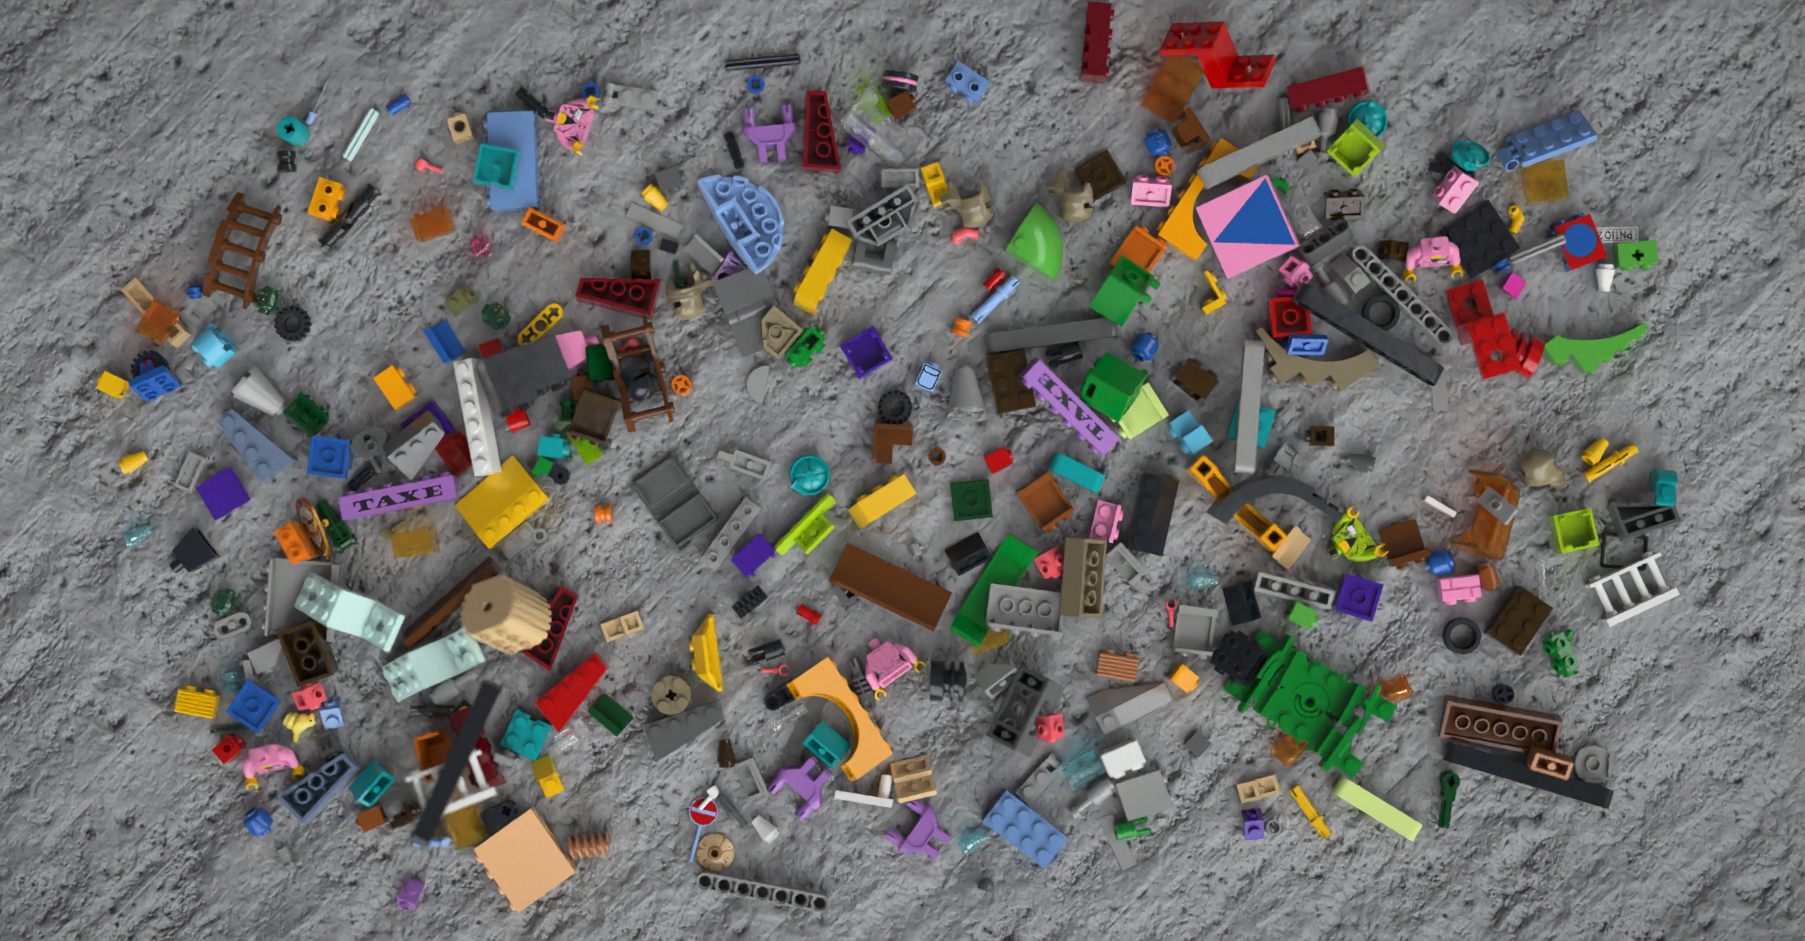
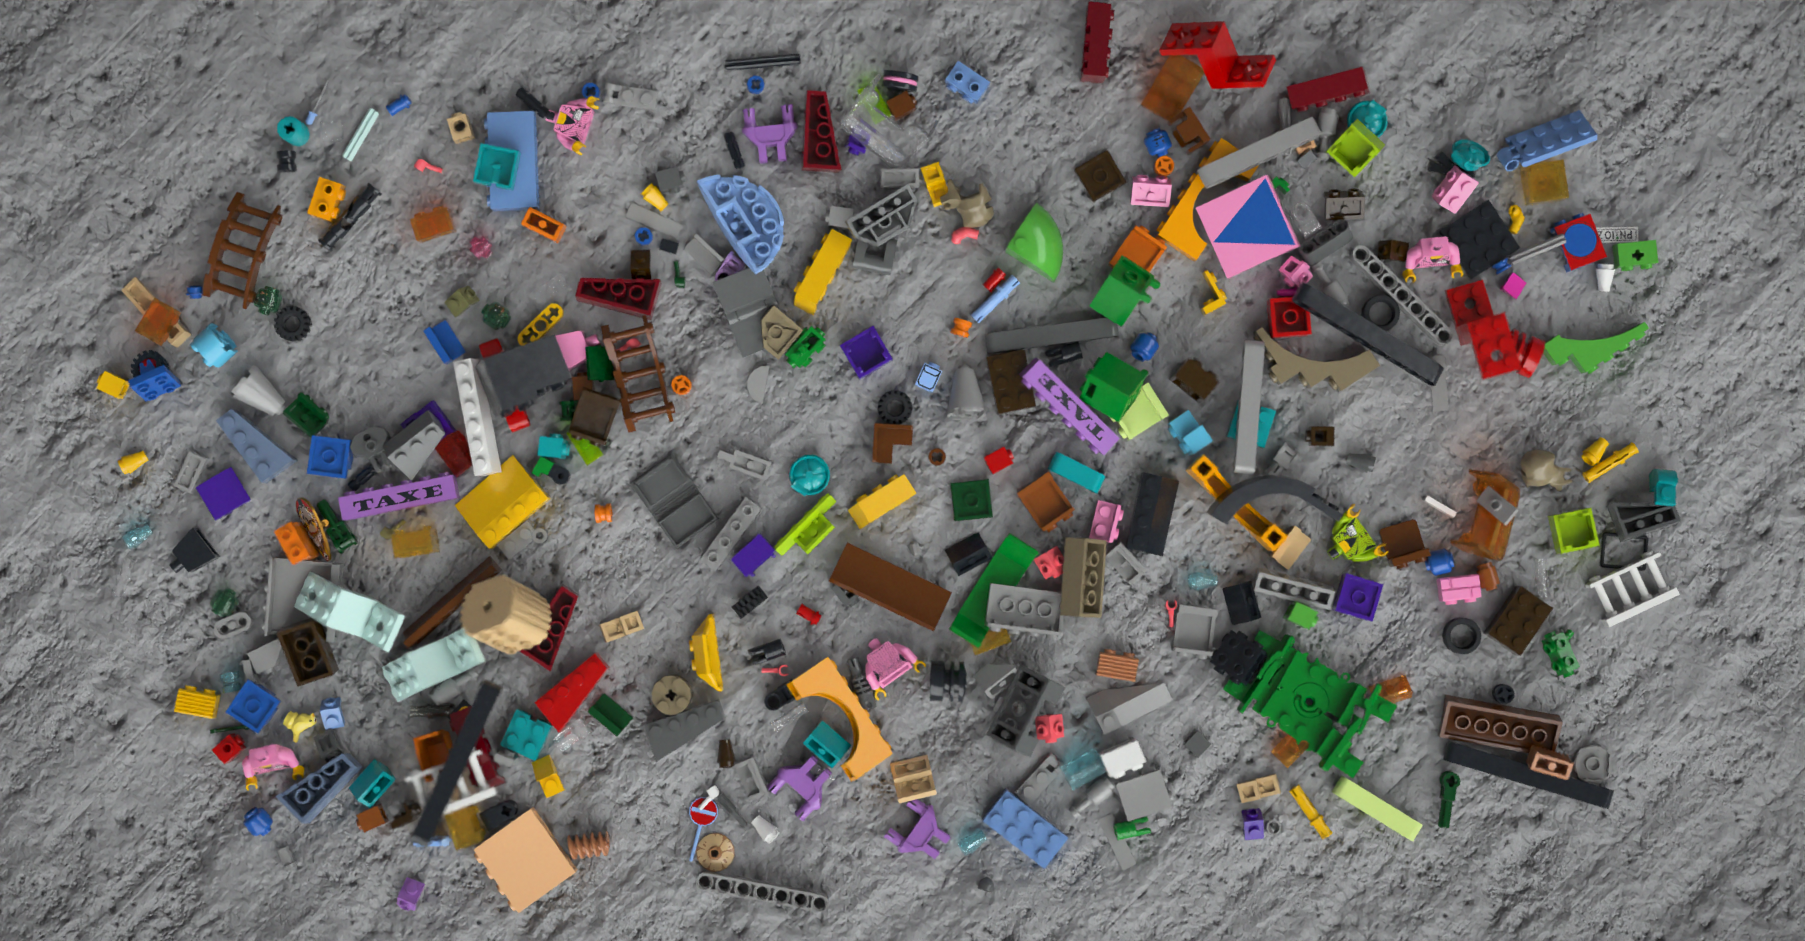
(309, 696): coral brick -> none
(396, 387): light orange brick -> none
(642, 387): black helmet -> none
(688, 300): dark tan piece -> none
(882, 799): white piece -> none
(1074, 202): dark tan piece -> none
(1183, 678): light orange slope -> none
(1305, 344): blue panel -> none
(1349, 274): light grey slope -> none

